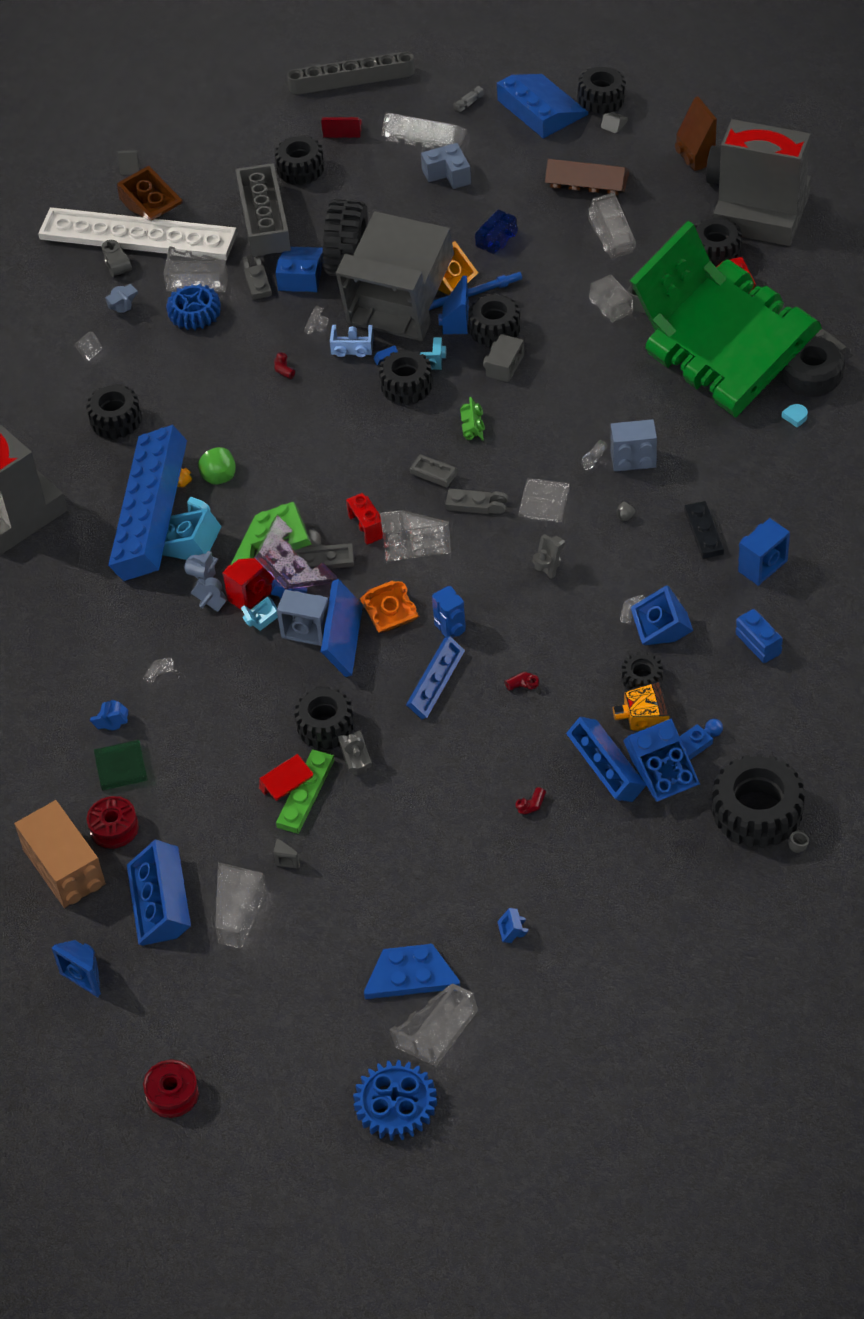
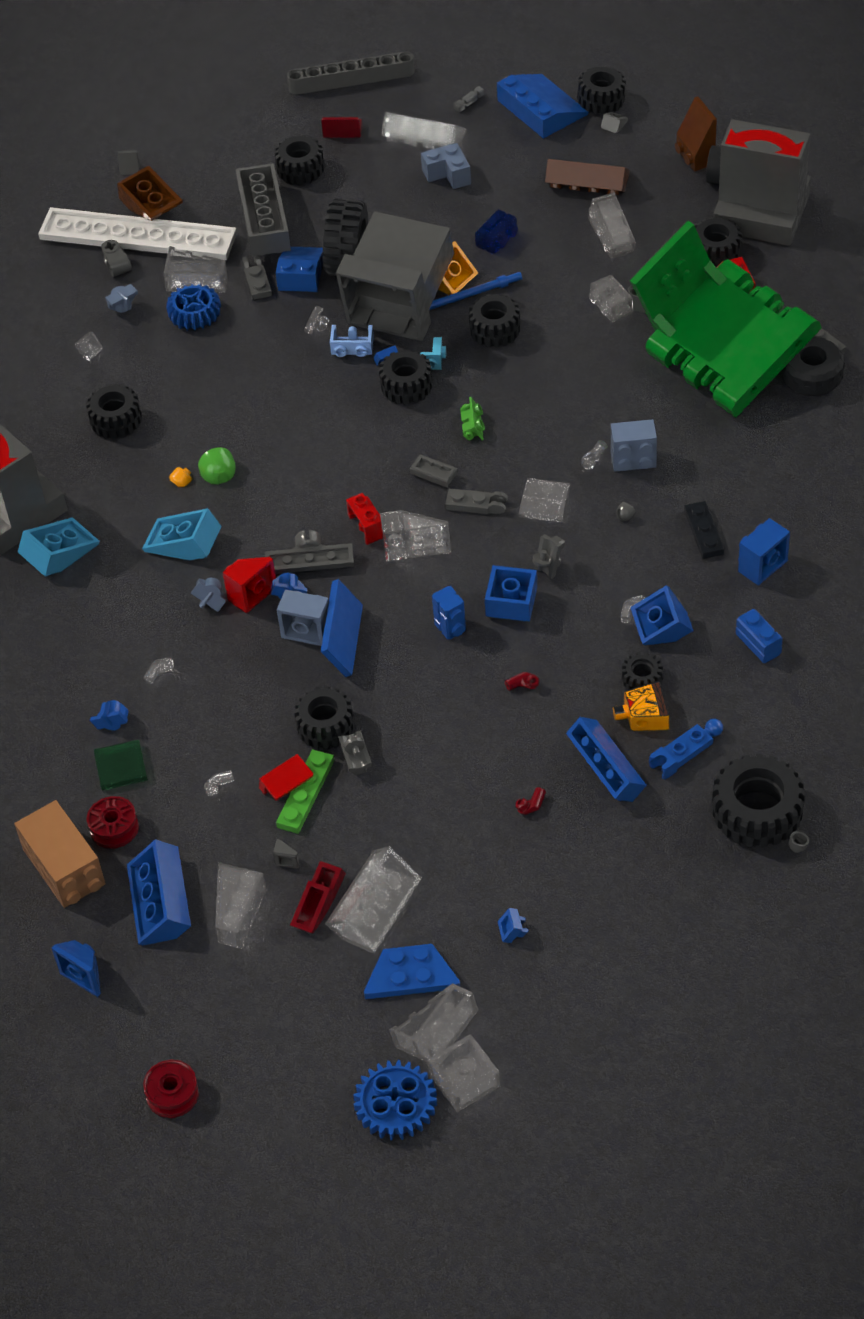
(56, 545): none -> dark azure slope
(148, 503): blue brick -> none
(196, 504): medium azure tile -> none
(201, 565): sand blue piece -> none
(217, 779): none -> clear arm
(261, 614): medium azure bracket -> none
(281, 367): dark red arm -> none
(285, 564): clear purple wing -> none
(289, 514): bright green wing -> none
(317, 897): none -> dark red slope
(374, 899): none -> clear slope
(389, 606): orange slope -> none
(435, 677): blue plate -> none
(455, 310): blue slope -> none
(464, 1073): none -> clear brick
(504, 358): dark grey brick -> none
(511, 593): none -> blue brick
(661, 760): blue slope -> none
(795, 414): medium azure tile -> none

